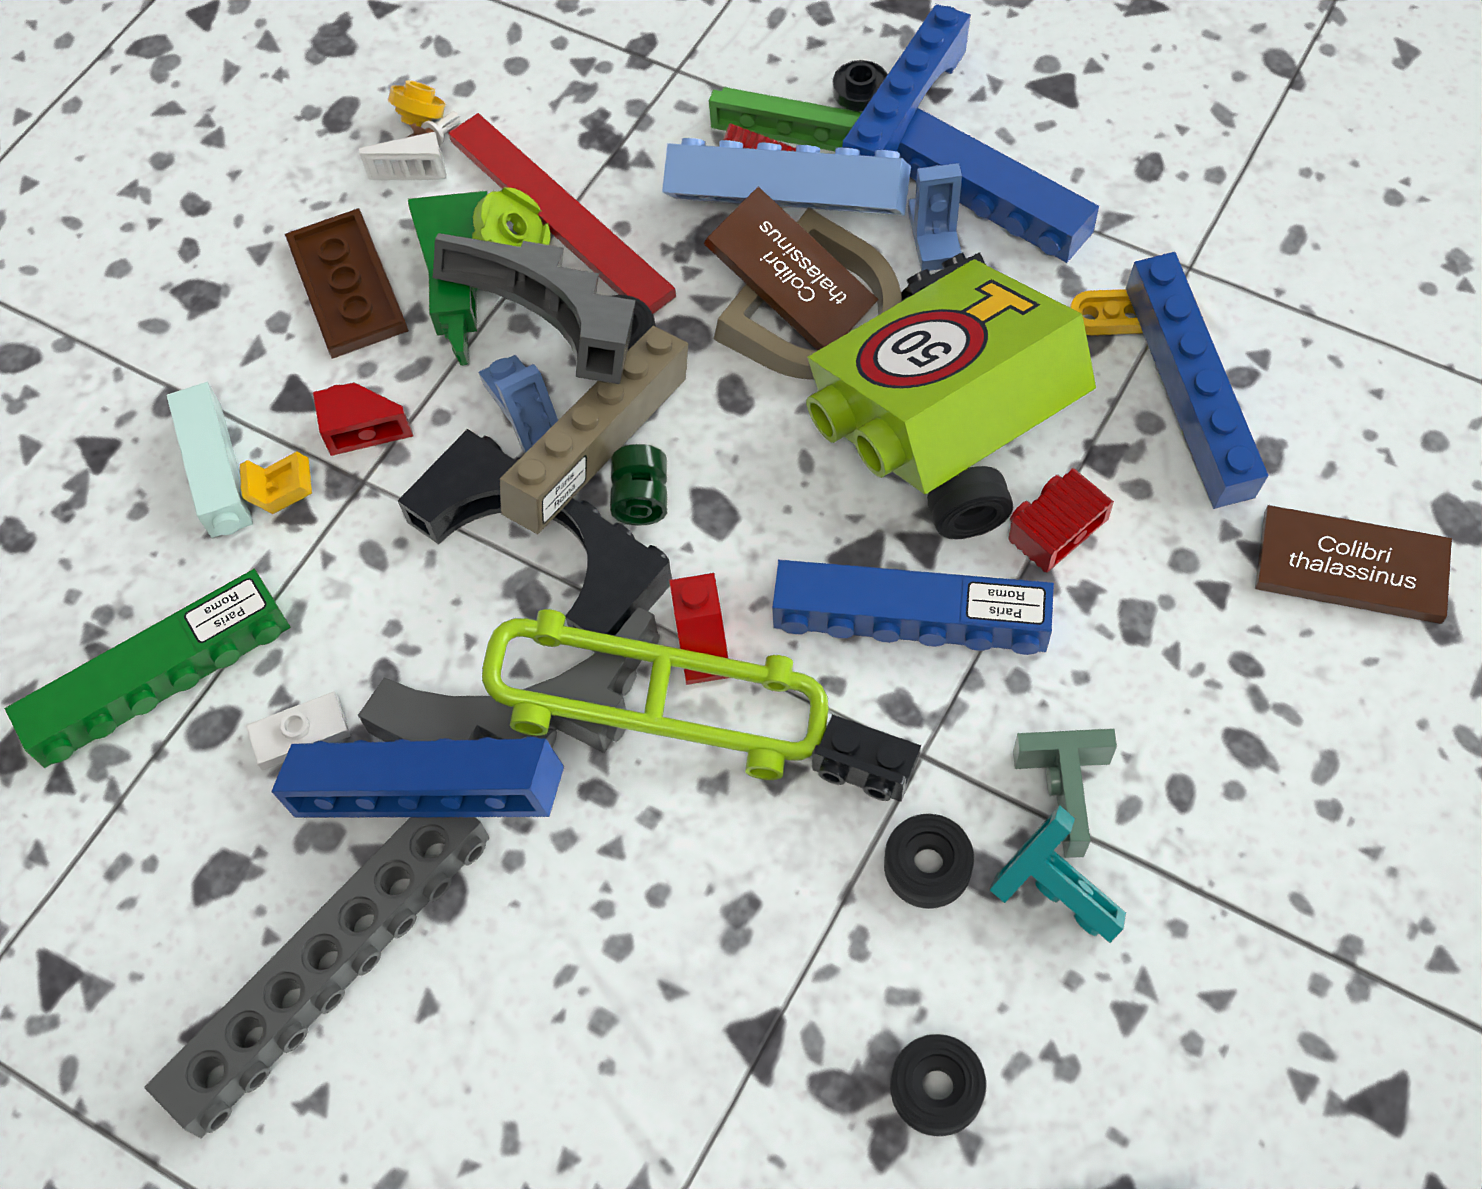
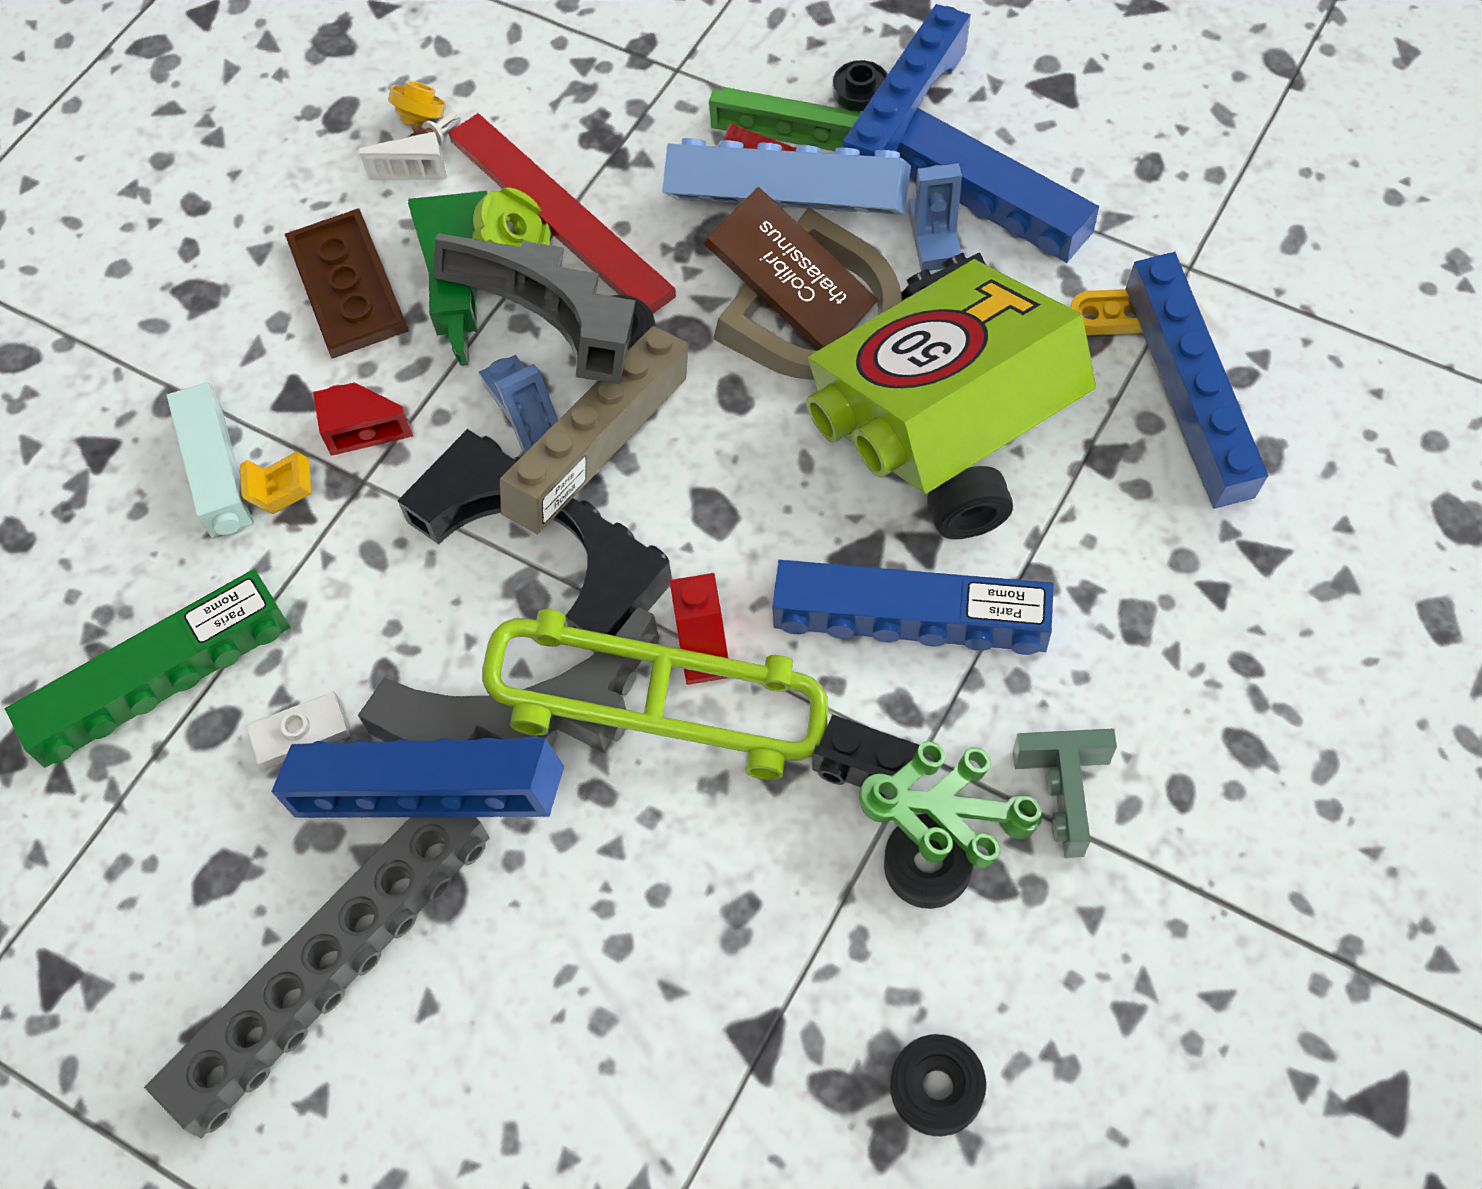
(638, 485): dark green wheel -> none
(945, 807): none -> plant
(1059, 519): red brick -> none
(1059, 879): teal bracket -> none
(1354, 564): reddish brown tile -> none

